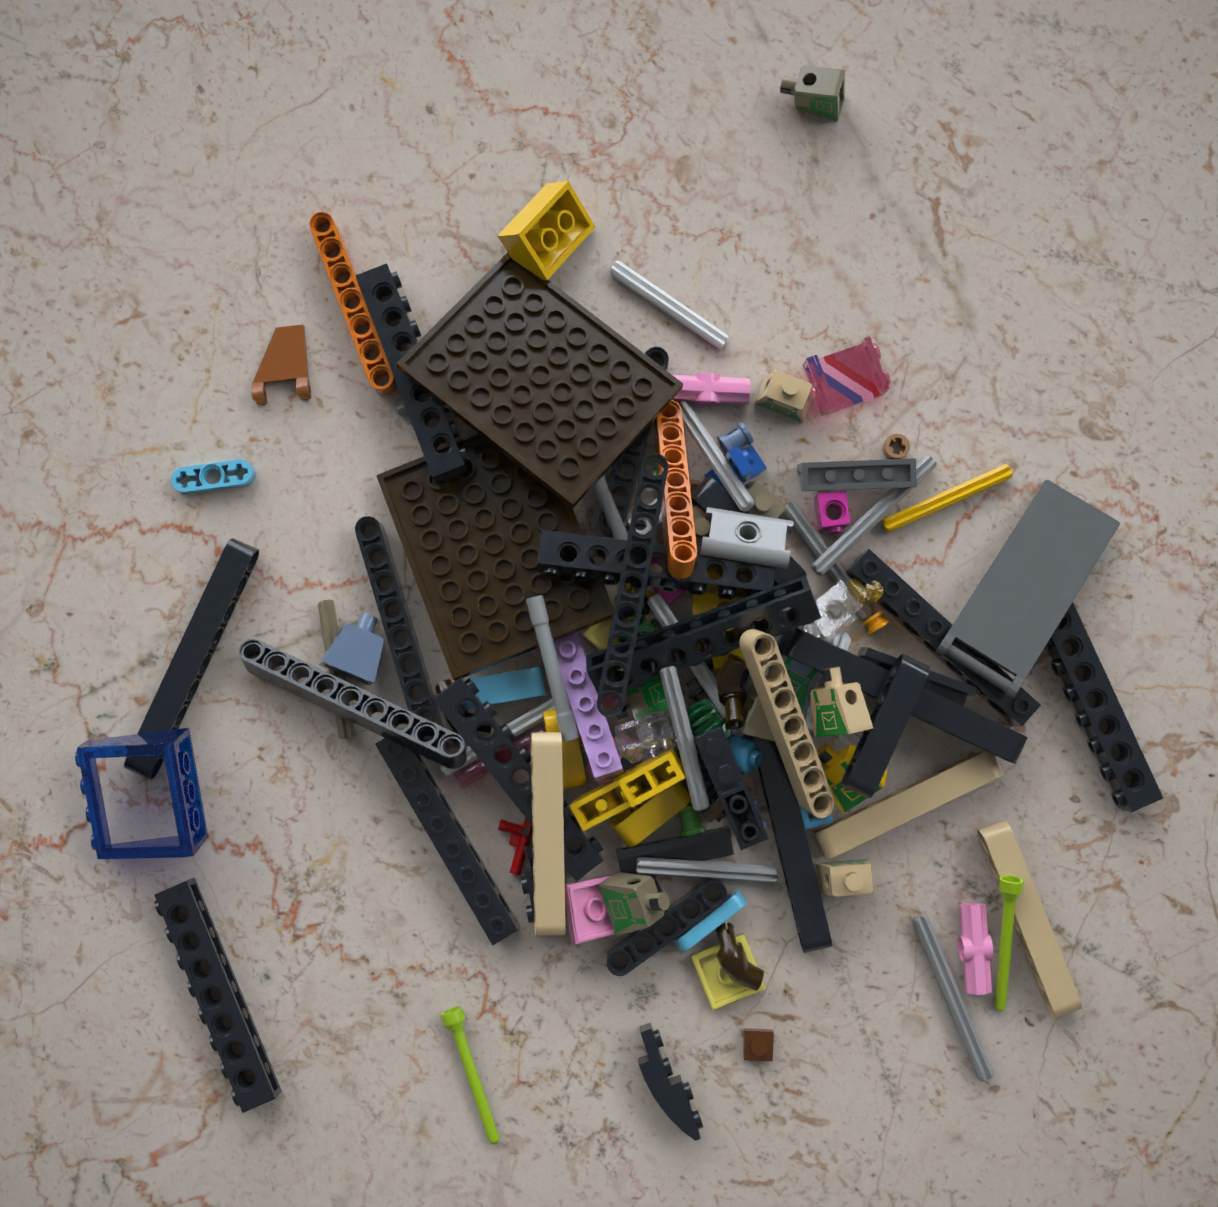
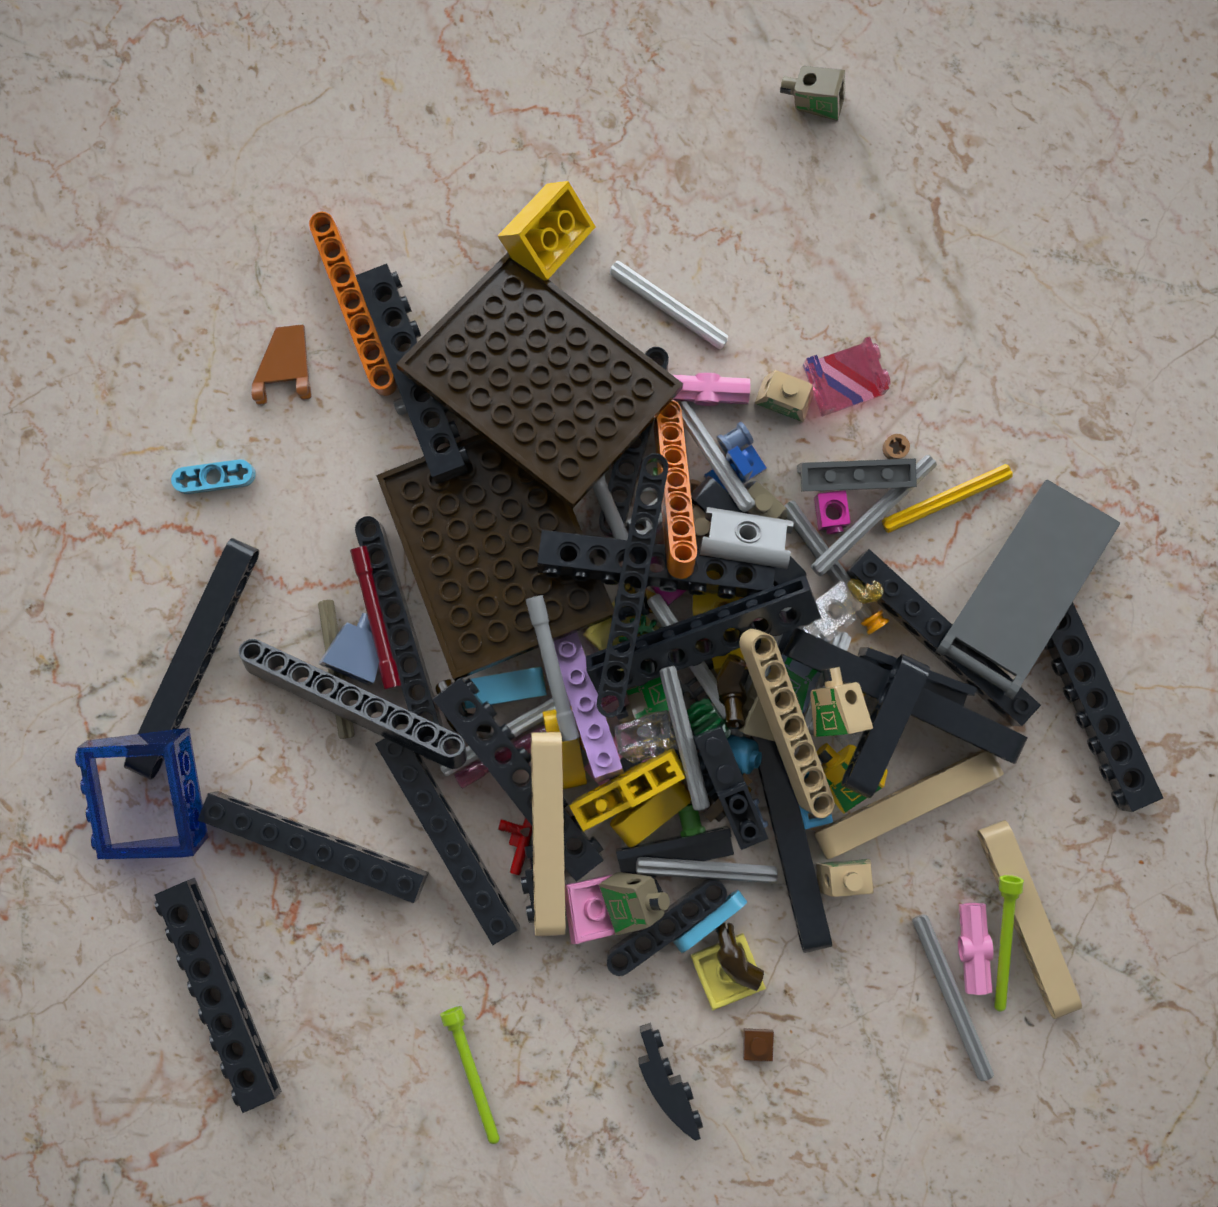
(313, 846): none -> black brick
(364, 573): none -> dark red piece

